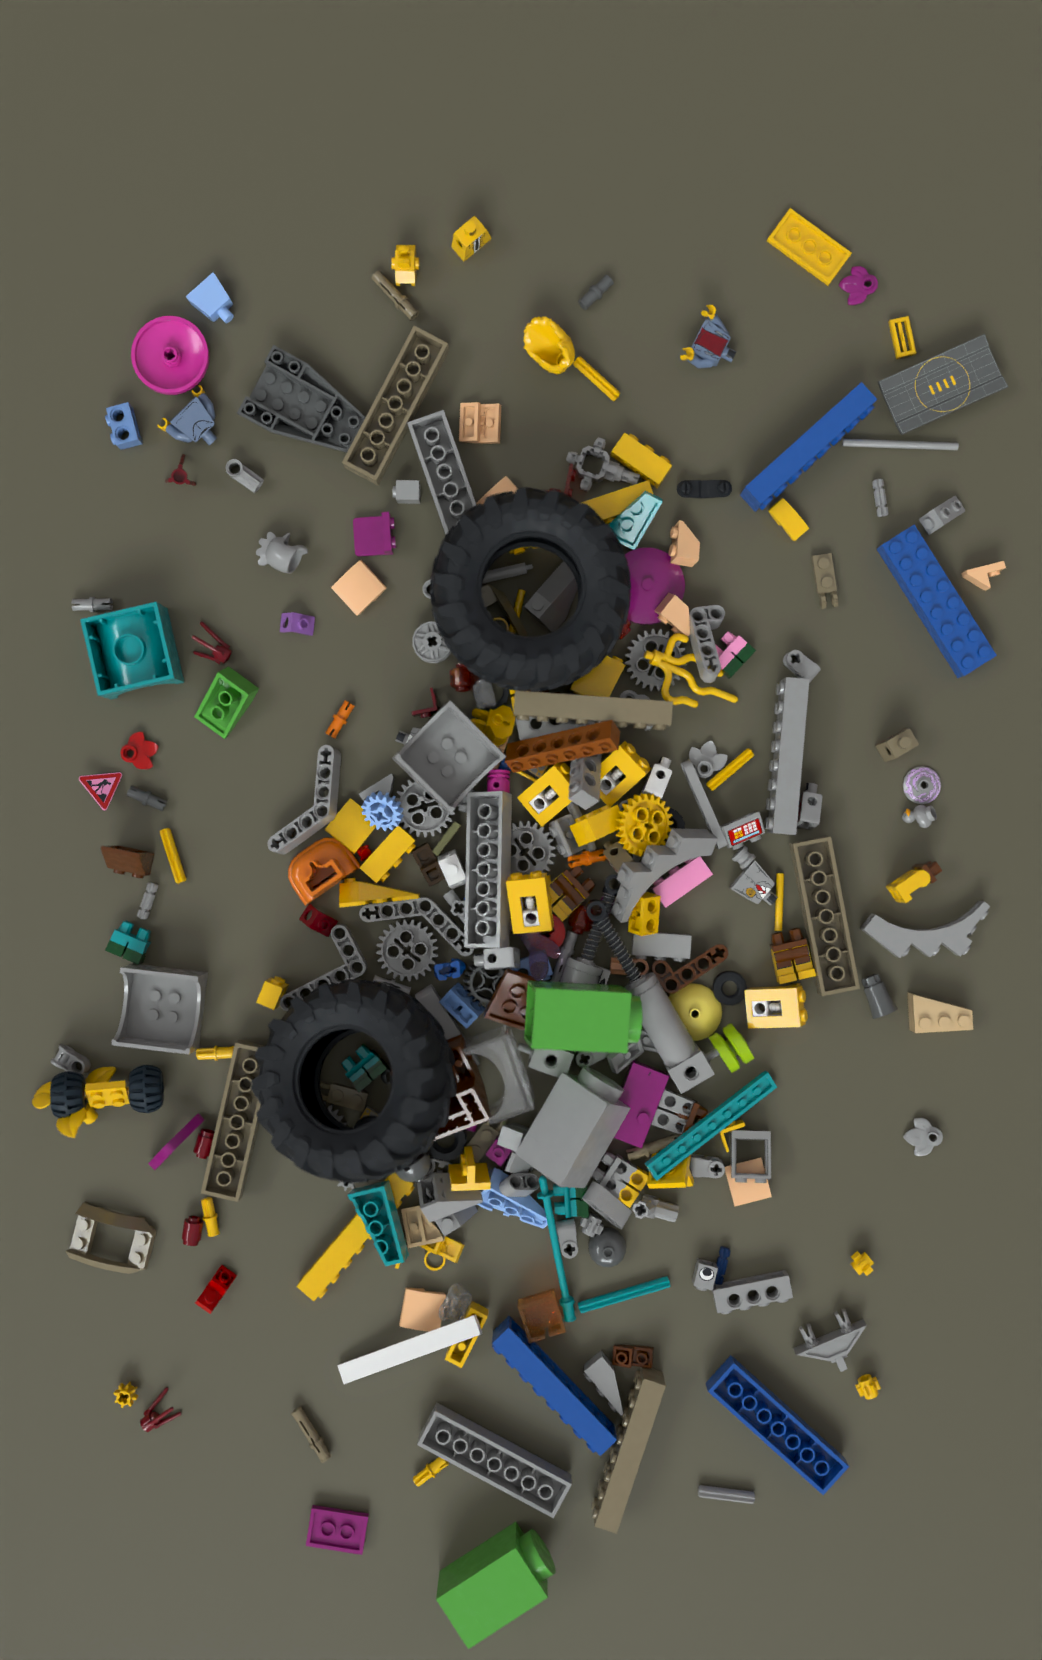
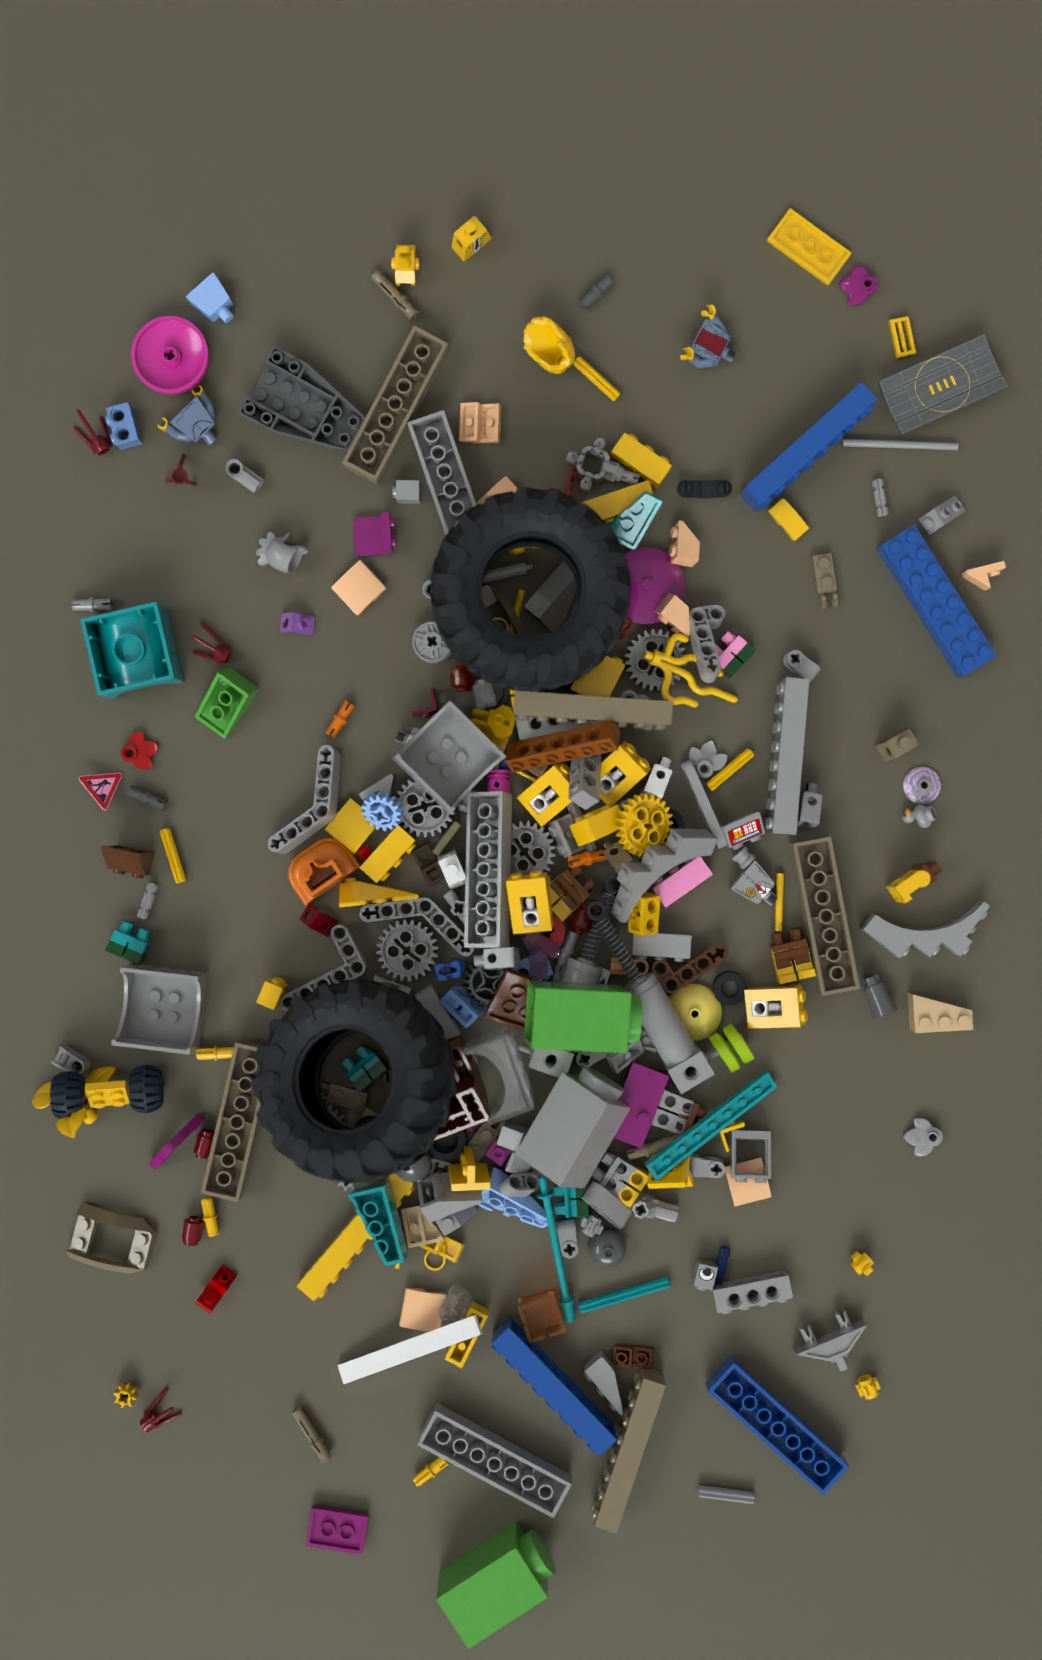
(99, 444): none -> dark red plant

